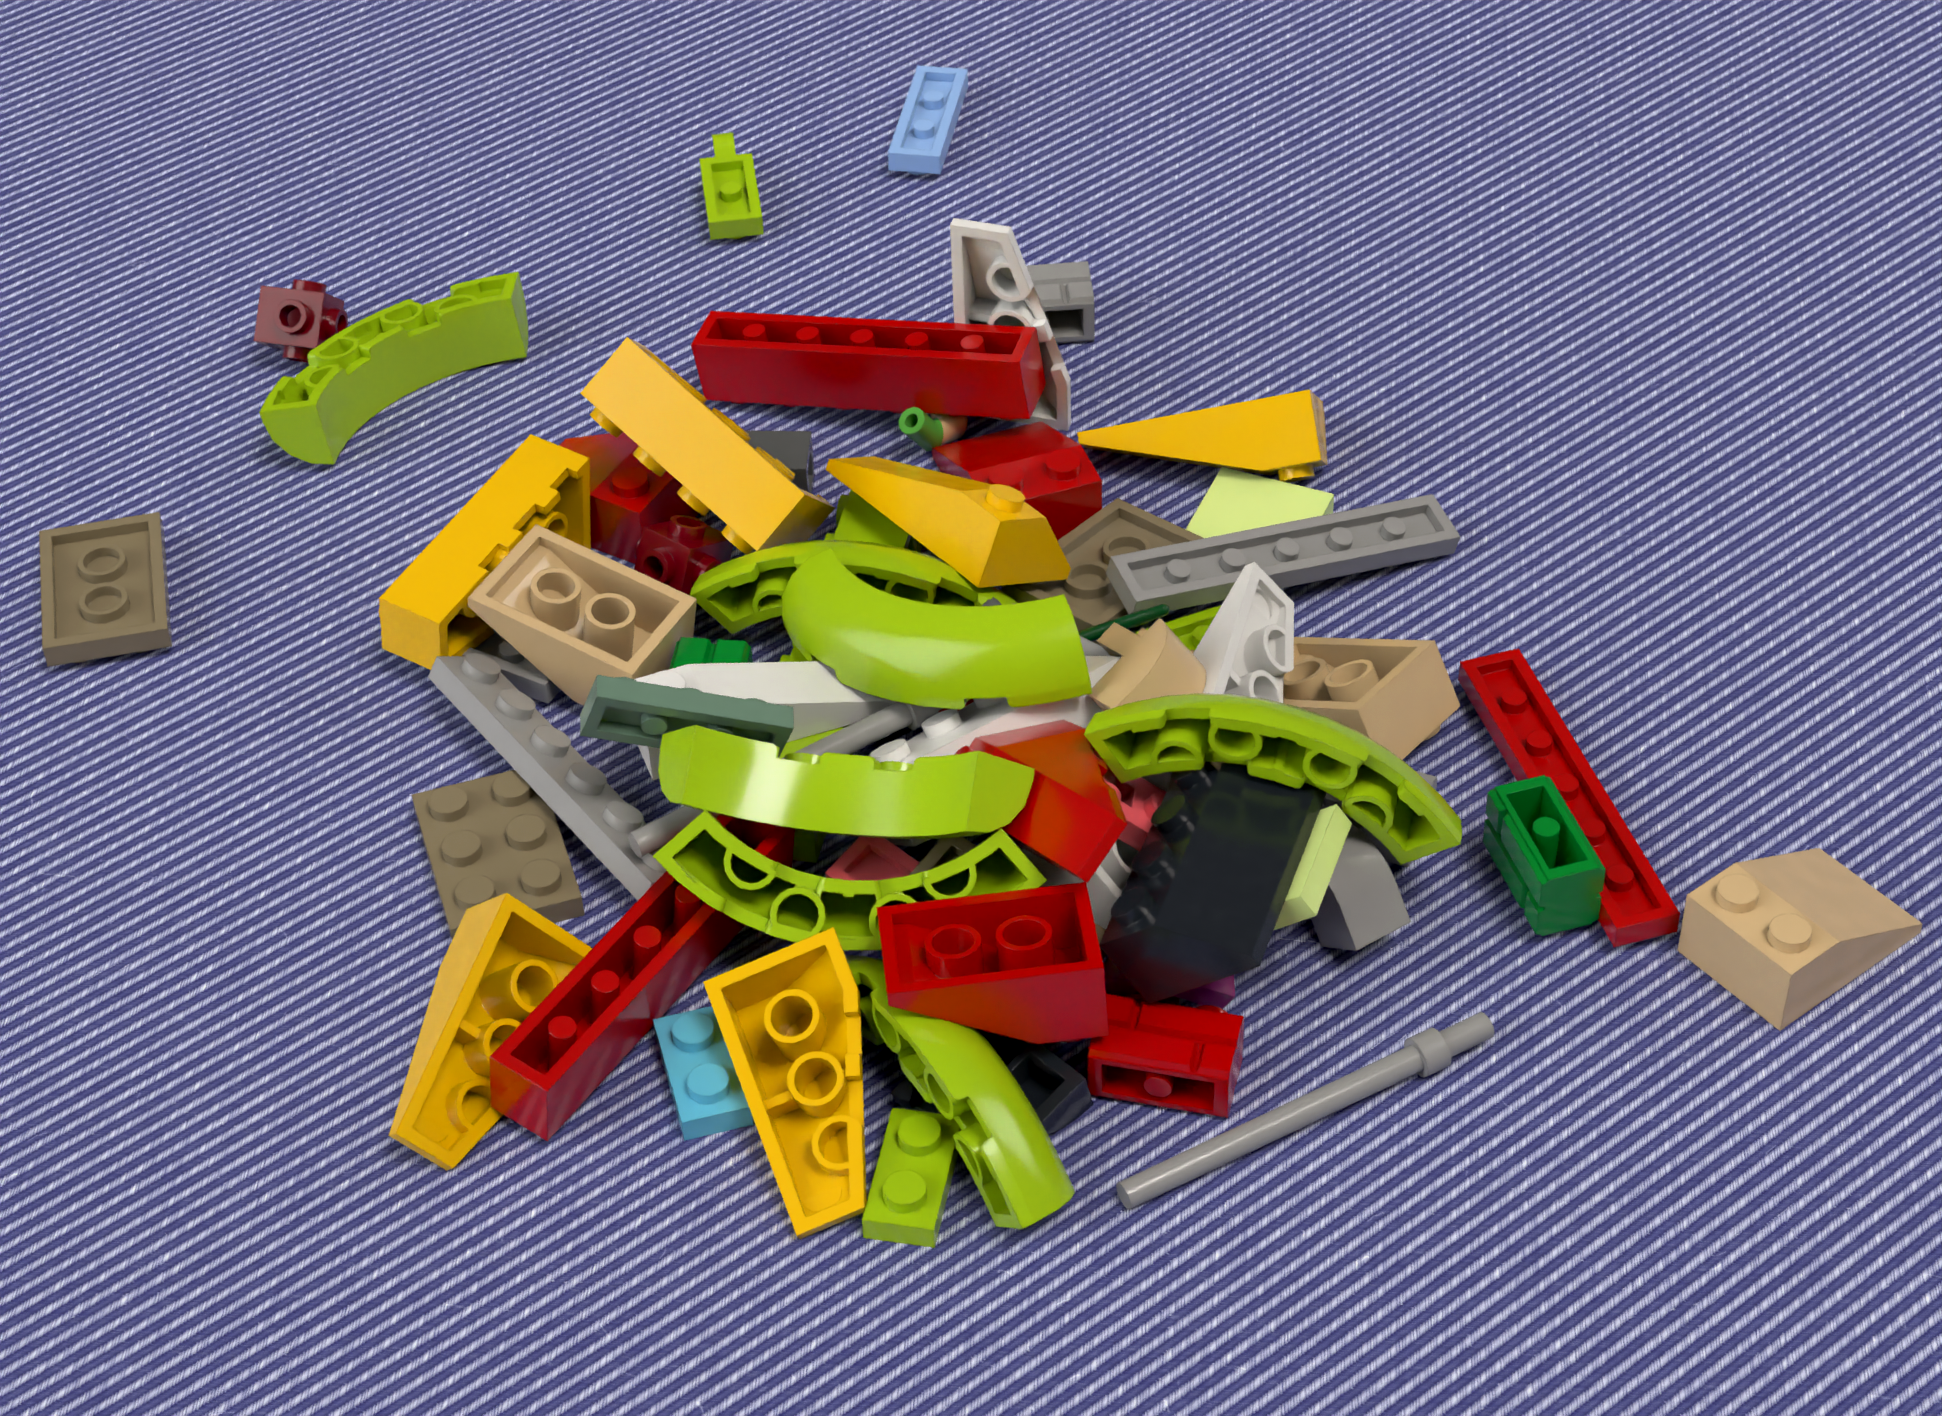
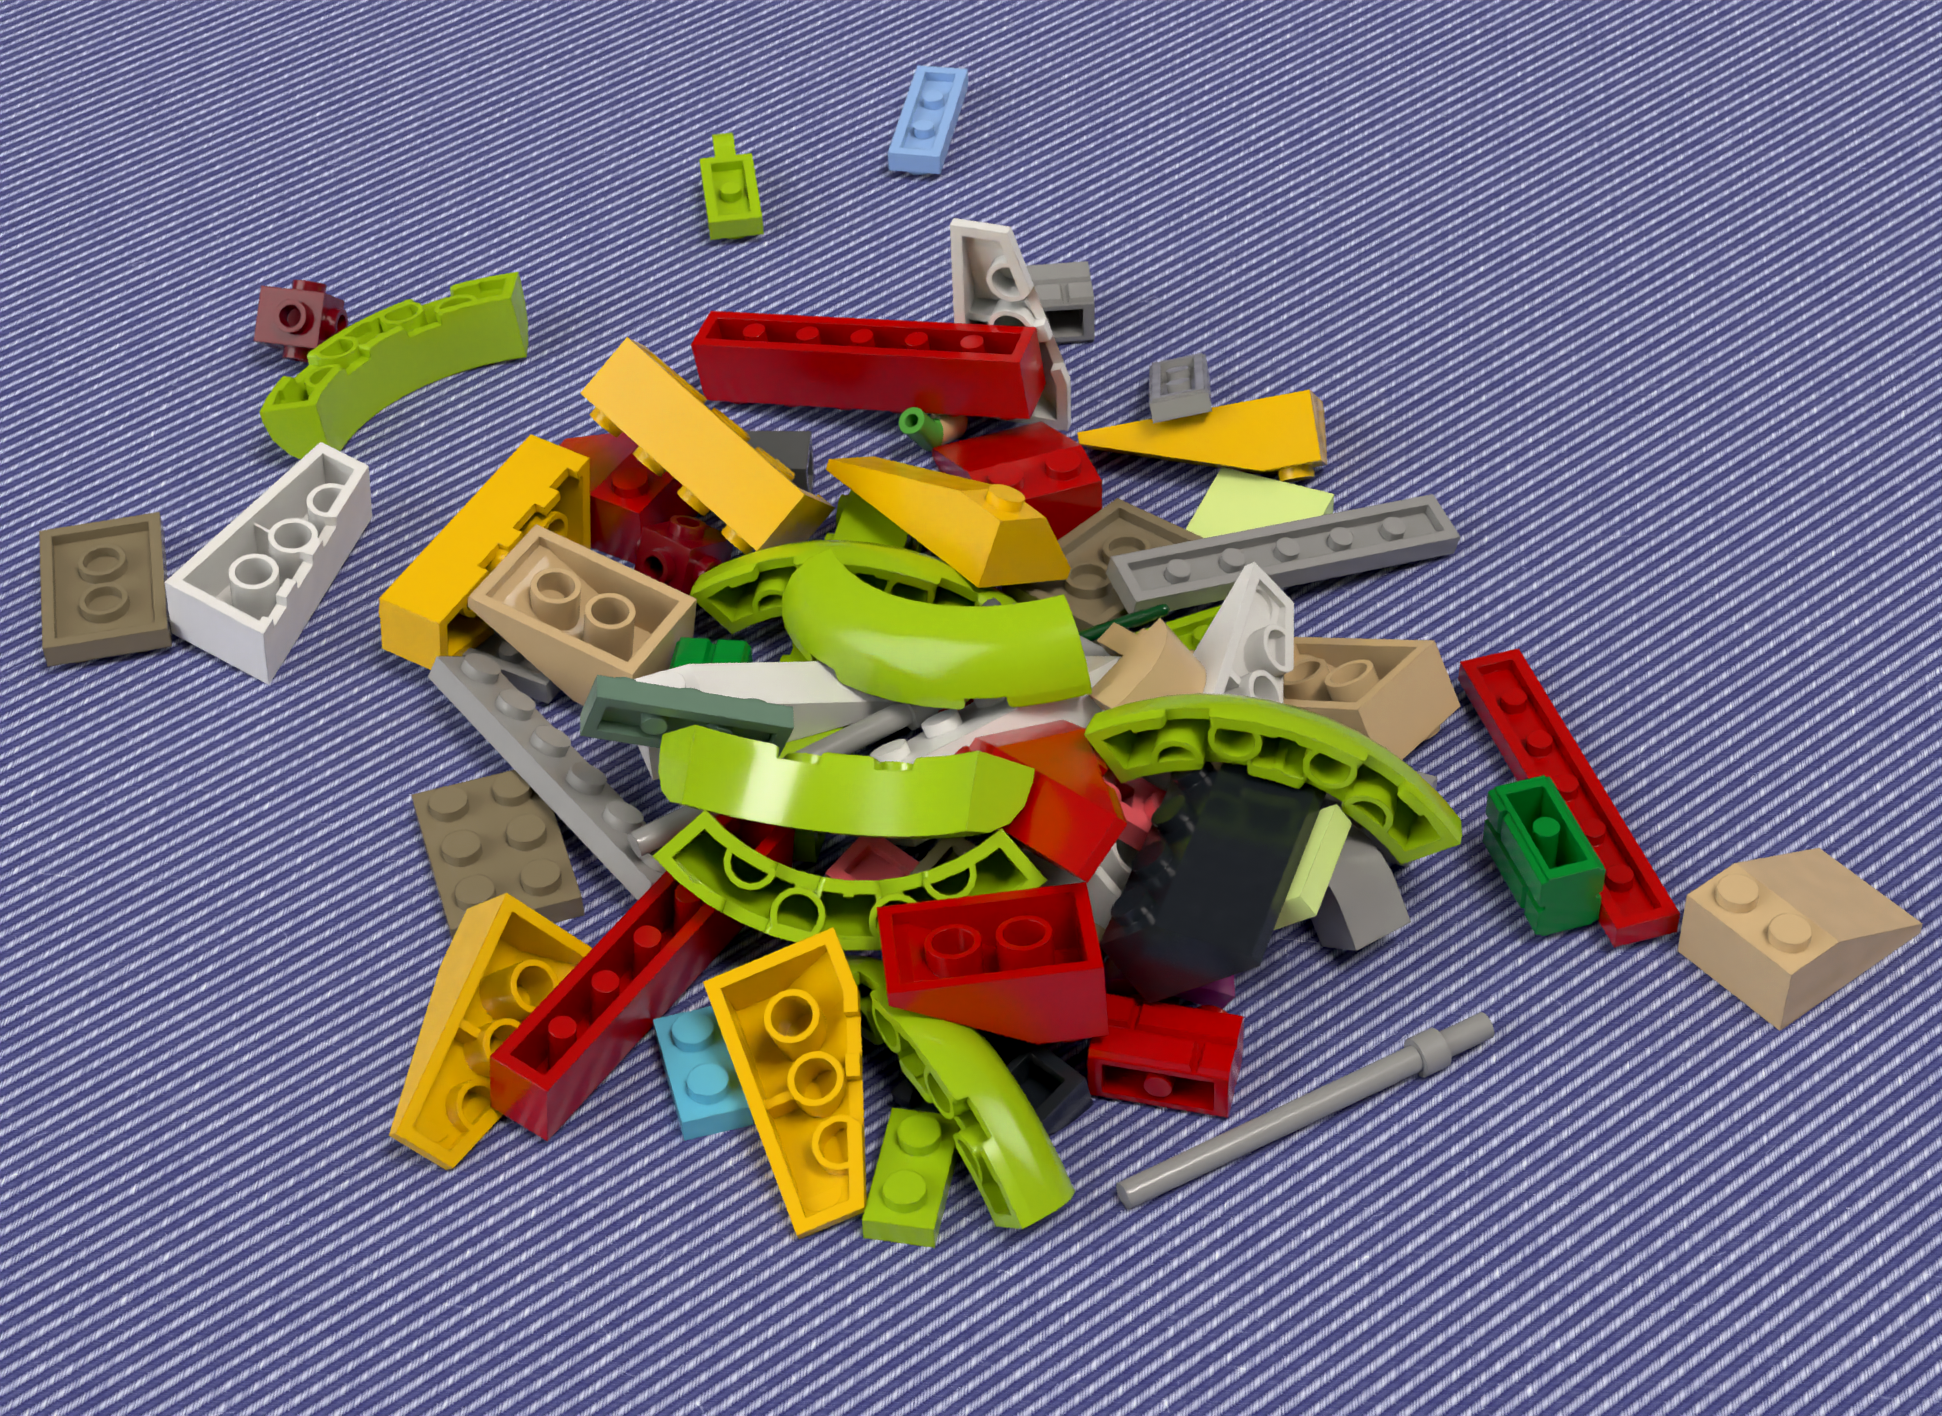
(272, 564): none -> white wedge
(1179, 387): none -> light grey tile

